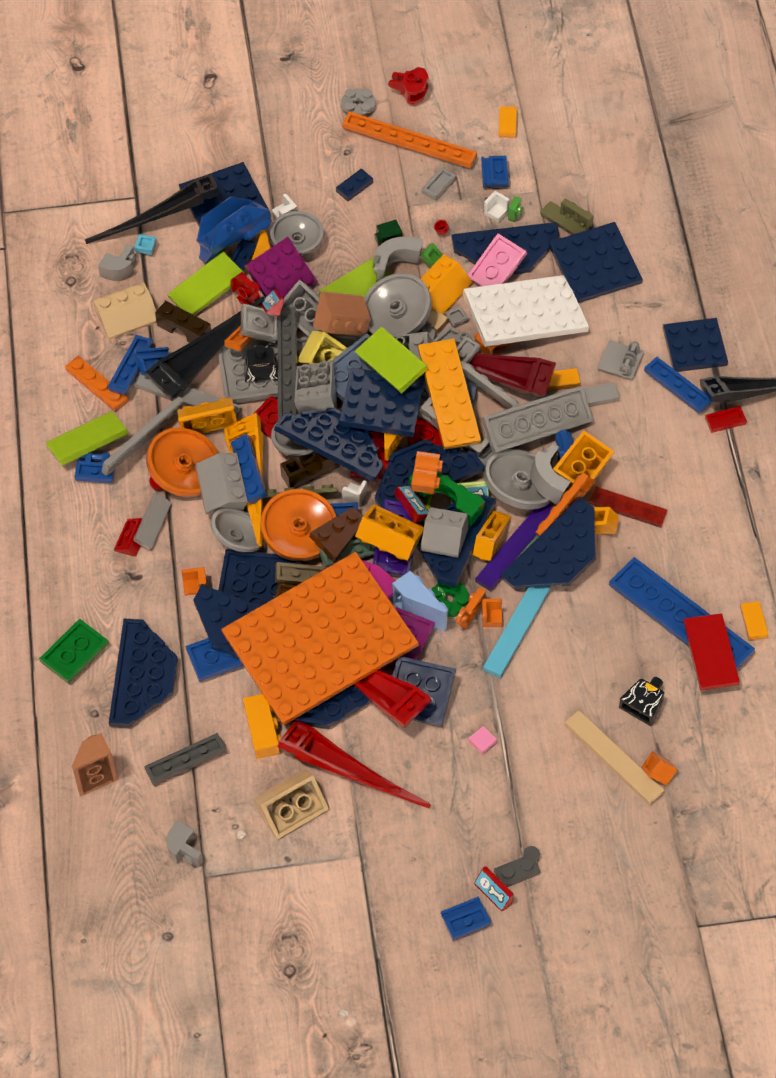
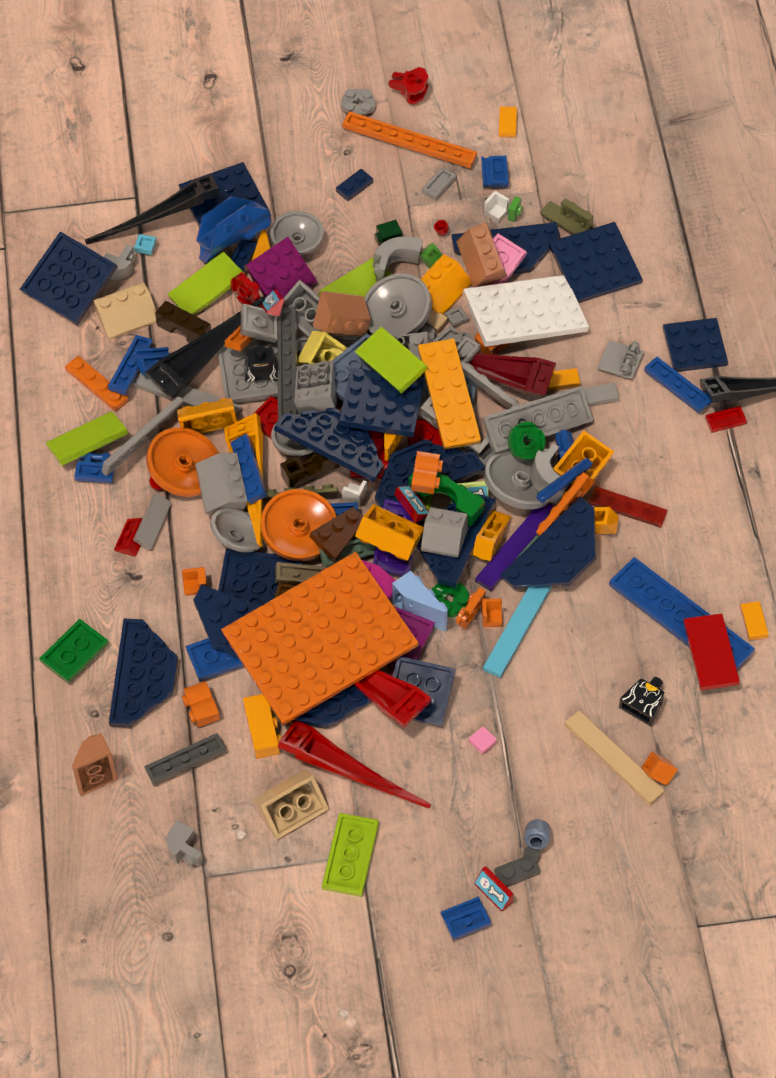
(68, 278): none -> dark blue plate
(201, 704): none -> orange brick
(287, 206): white panel -> none
(350, 854): none -> lime tile
(481, 256): none -> nougat slope
(516, 437): none -> green plate
(537, 834): none -> sand blue head
(563, 480): none -> blue axle

